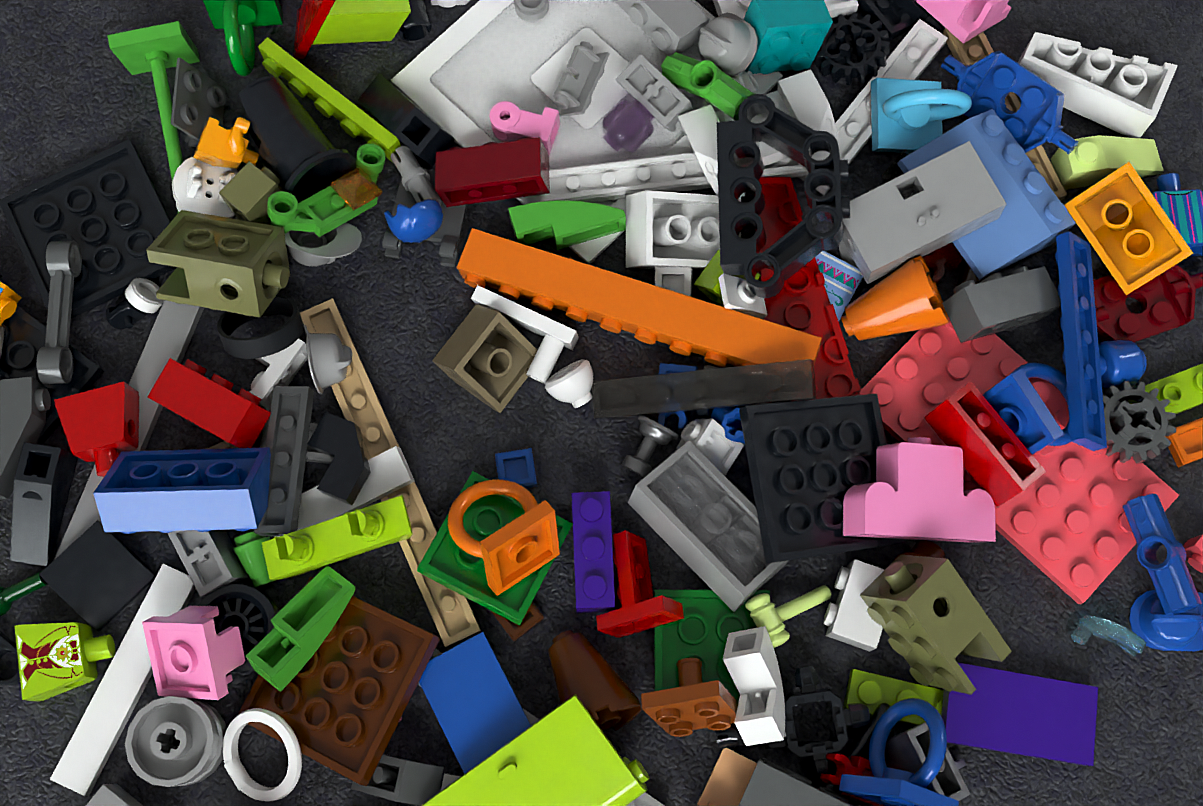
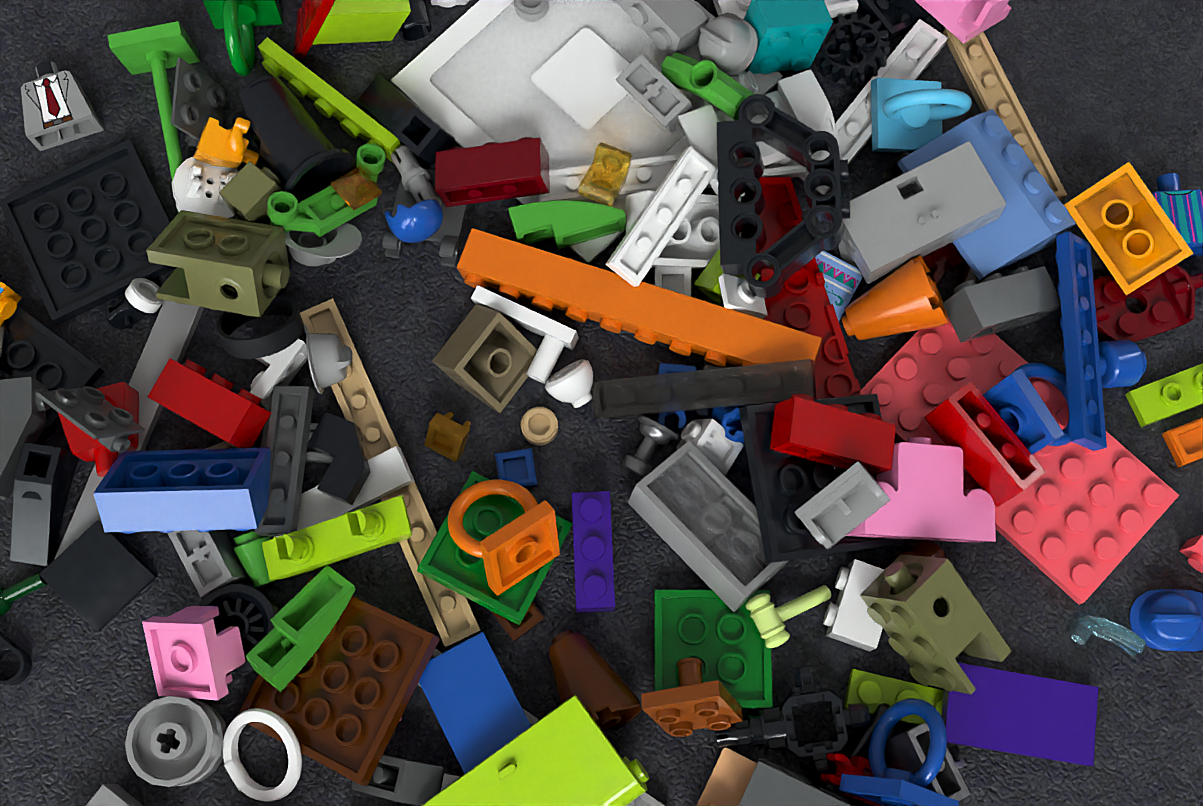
(55, 358): dark grey piece -> none
(56, 108): none -> light grey torso
(58, 657): lime torso -> none
(94, 415): none -> dark grey hinge
(120, 687): white tile -> none
(447, 436): none -> pearl gold tile
(512, 124): bright pink leg -> none
(539, 426): none -> tan tile
(575, 92): light grey hinge -> none
(606, 174): none -> clear yellow bracket
(627, 125): clear purple head -> none
(635, 592): red bracket -> none
(661, 216): none -> white tile
(758, 679): white brick -> none
(832, 434): none -> red brick
(842, 505): none -> light grey hinge
(1041, 103): blue plate -> none
(1100, 85): white wedge -> none
(1102, 155): yellowish green slope -> none
(1149, 423): dark grey gear -> none
(1172, 576): blue piece -> none

